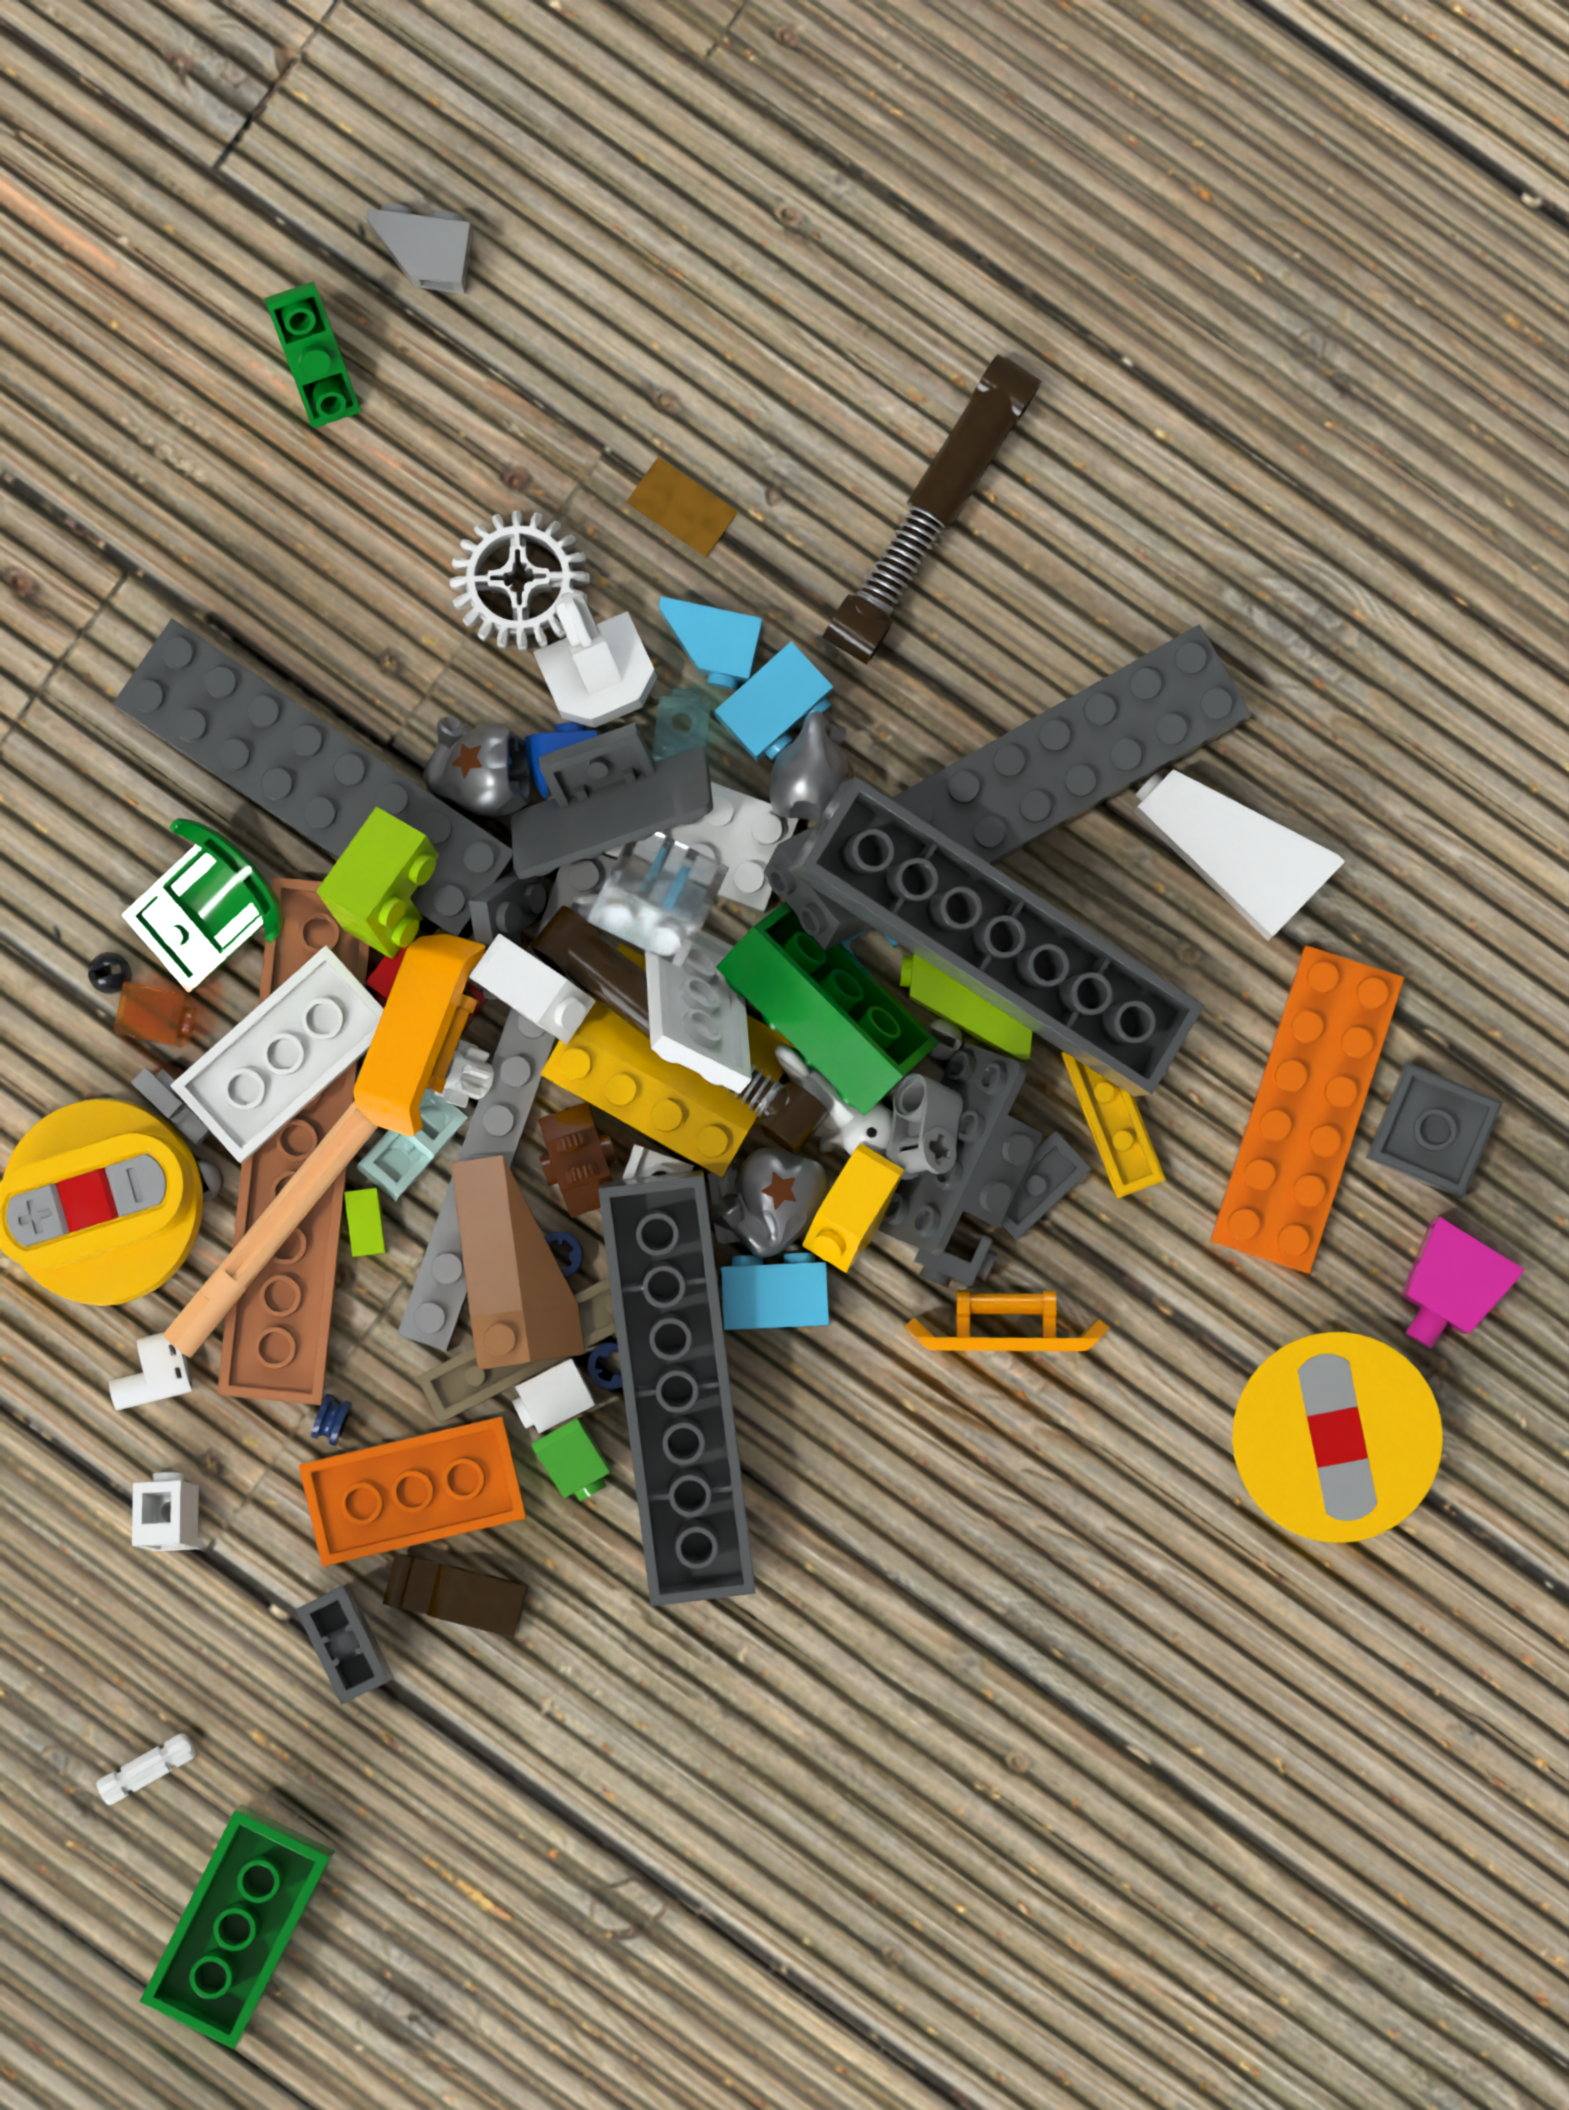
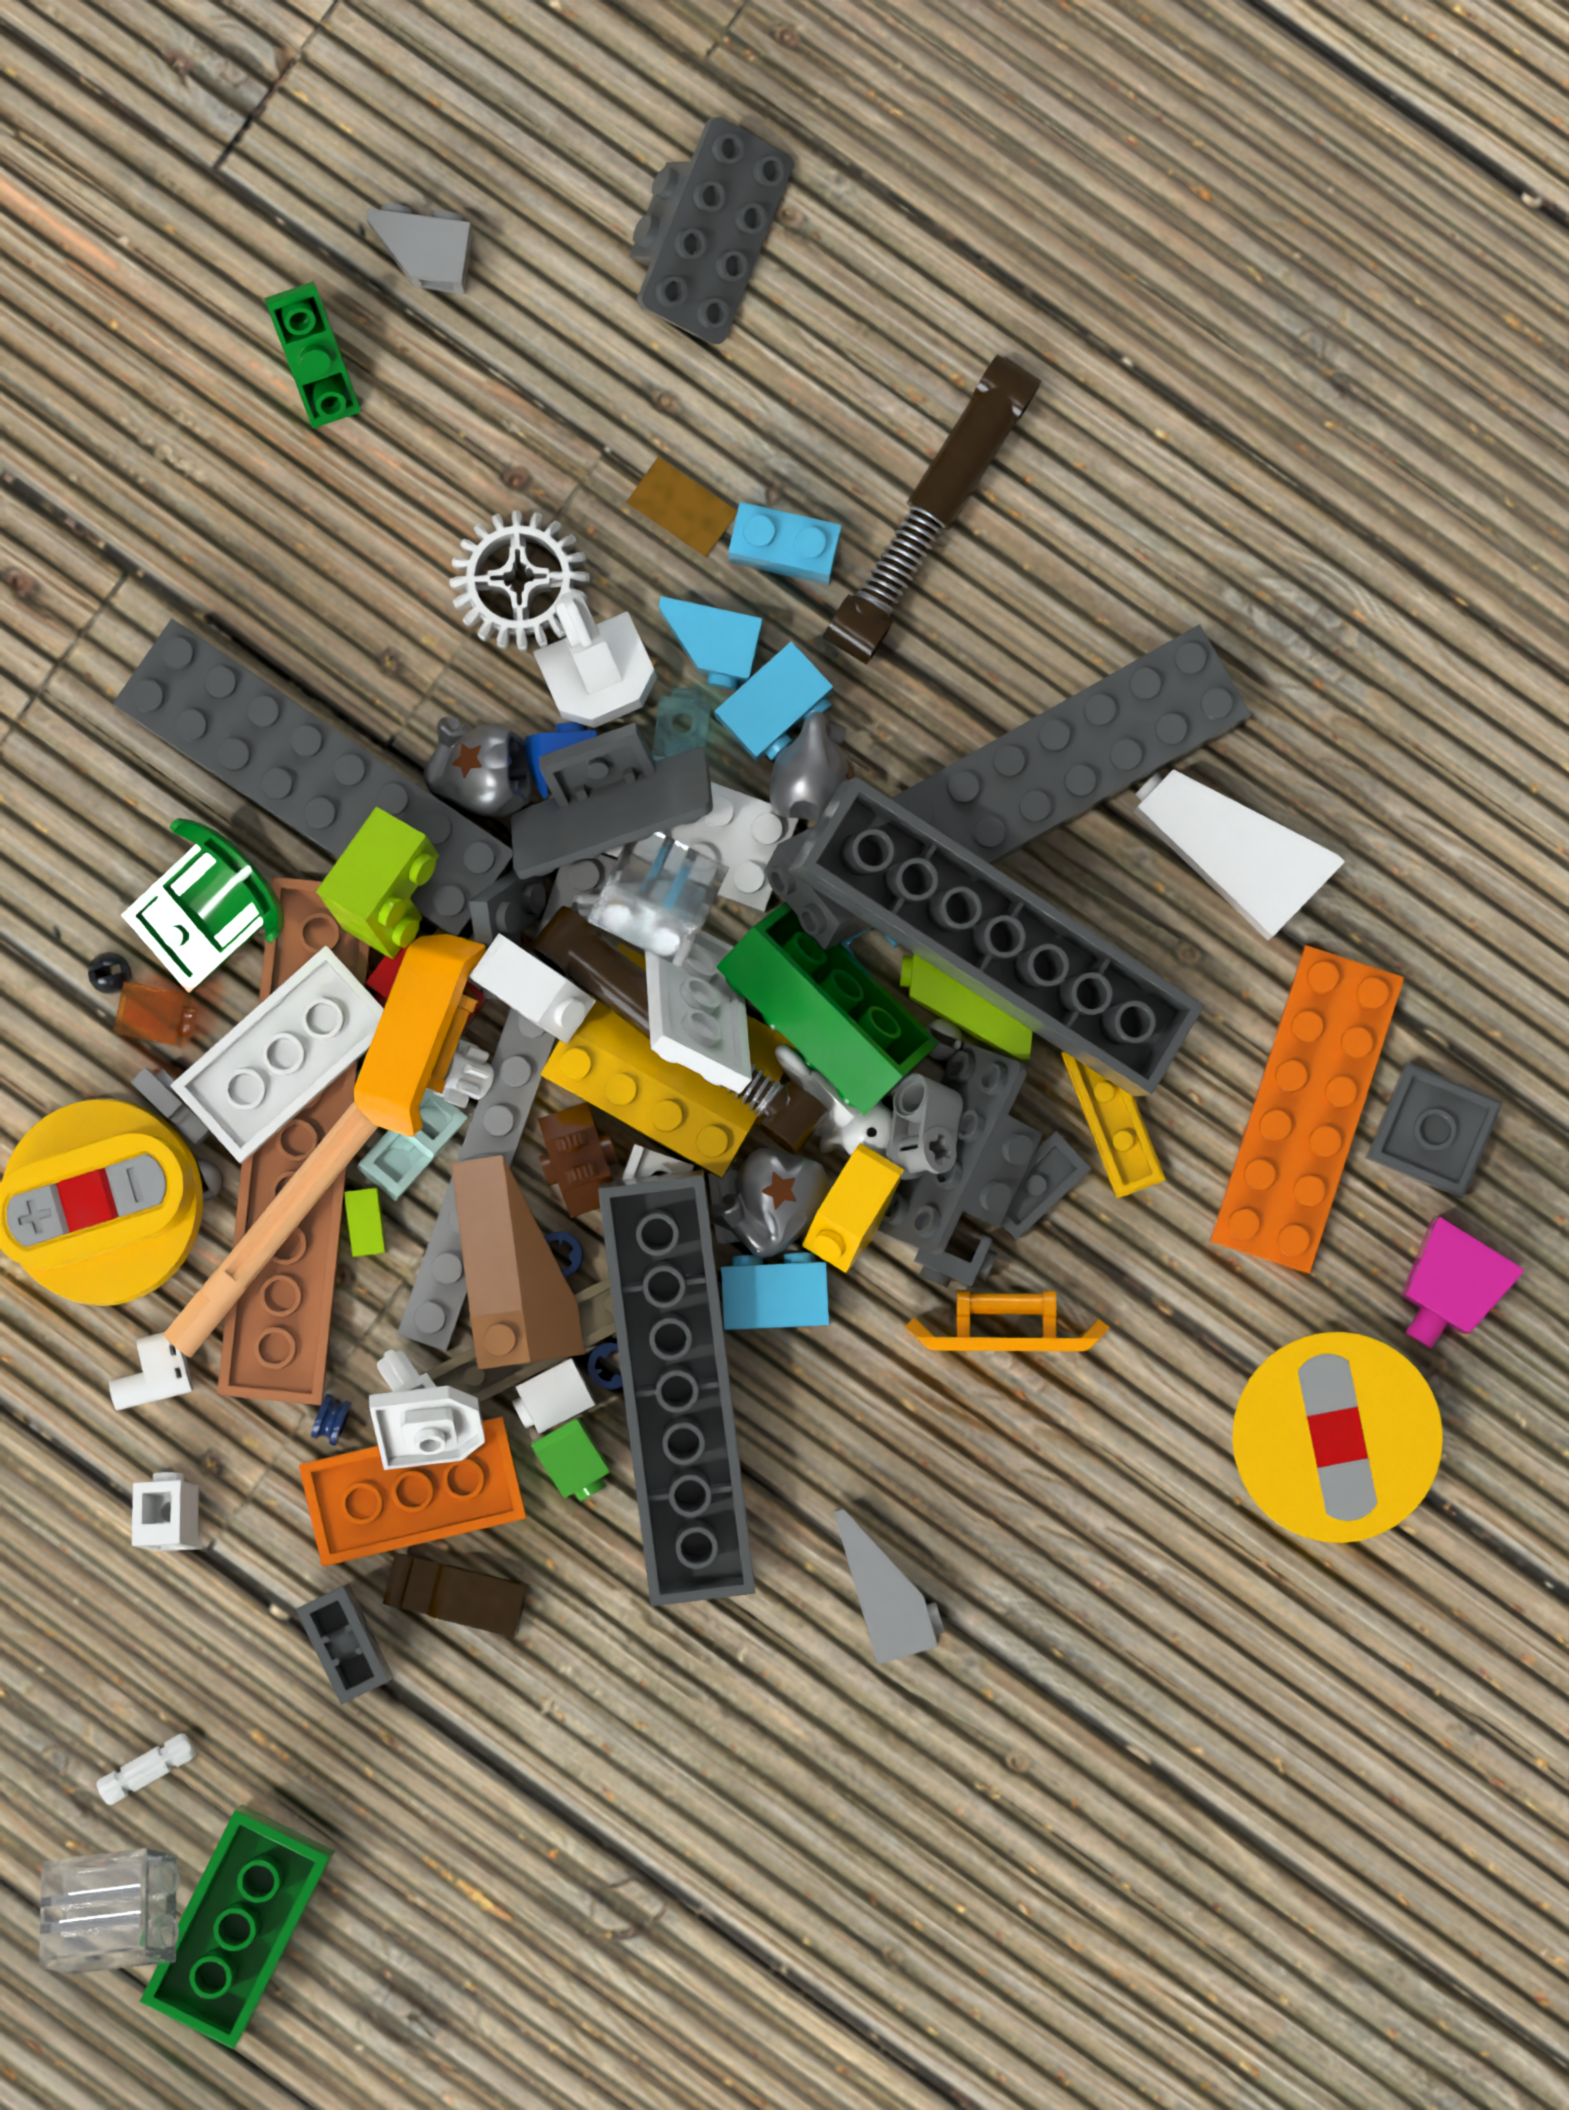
(108, 1911): none -> clear brick
(422, 1421): none -> white piece
(708, 228): none -> dark grey bracket
(784, 543): none -> medium azure brick
(890, 1603): none -> light grey slope

